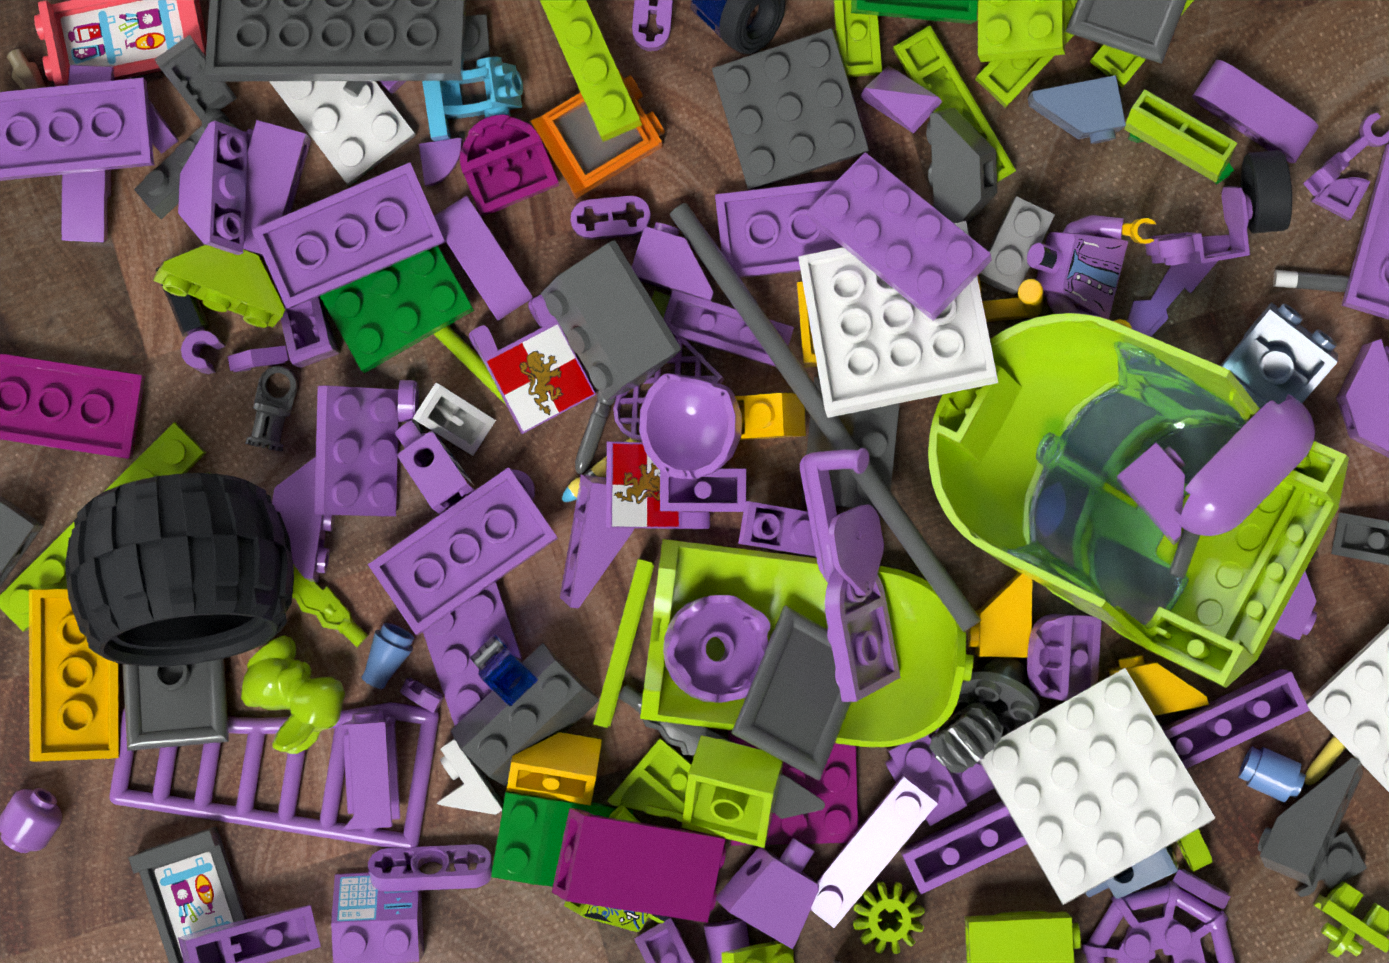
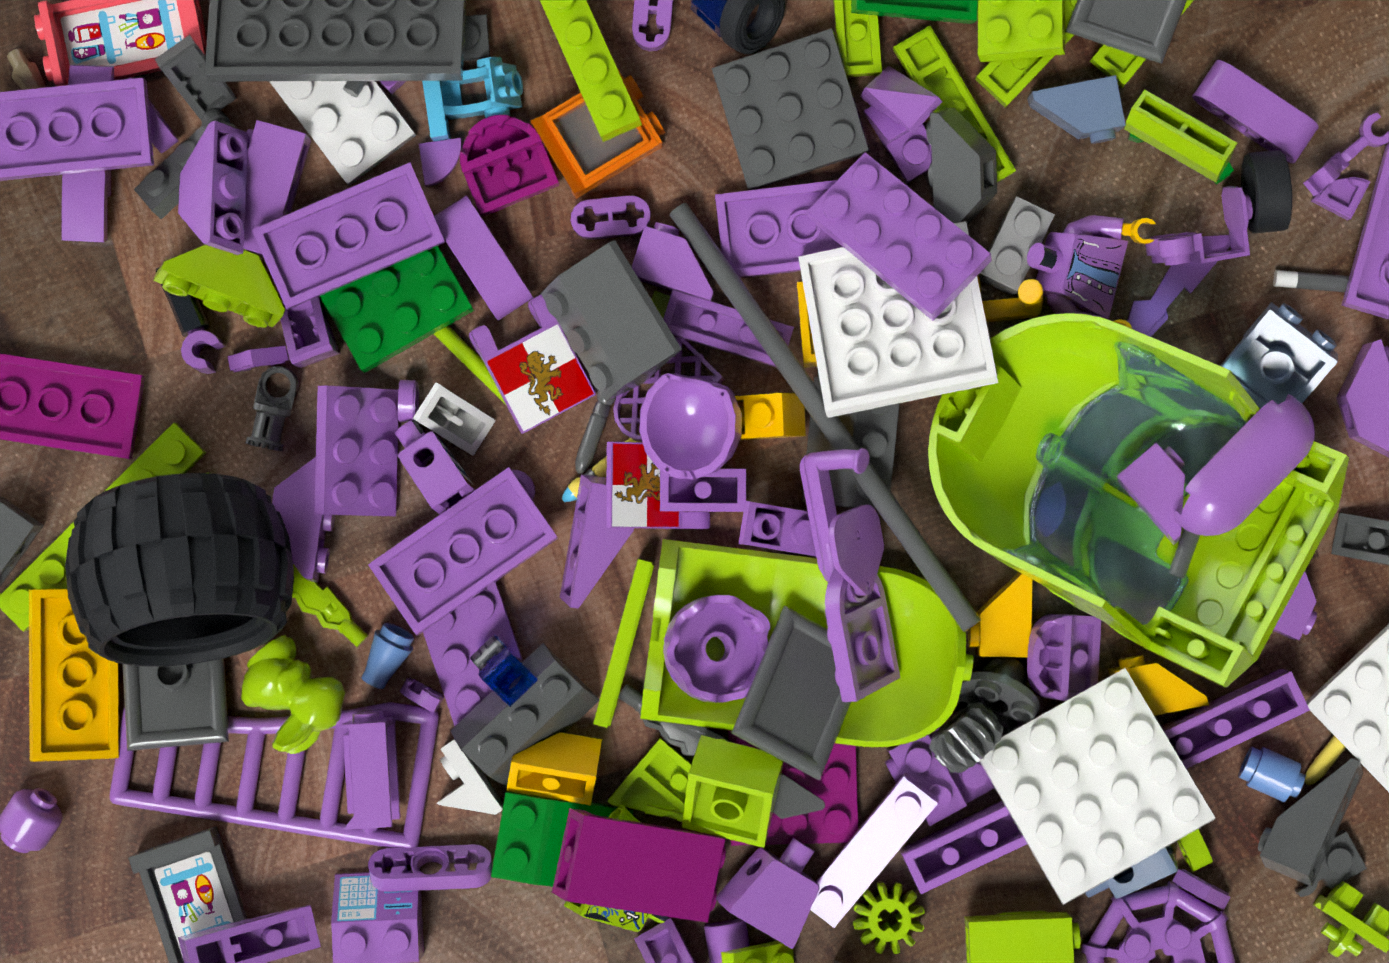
(908, 150): none -> medium lavender slope

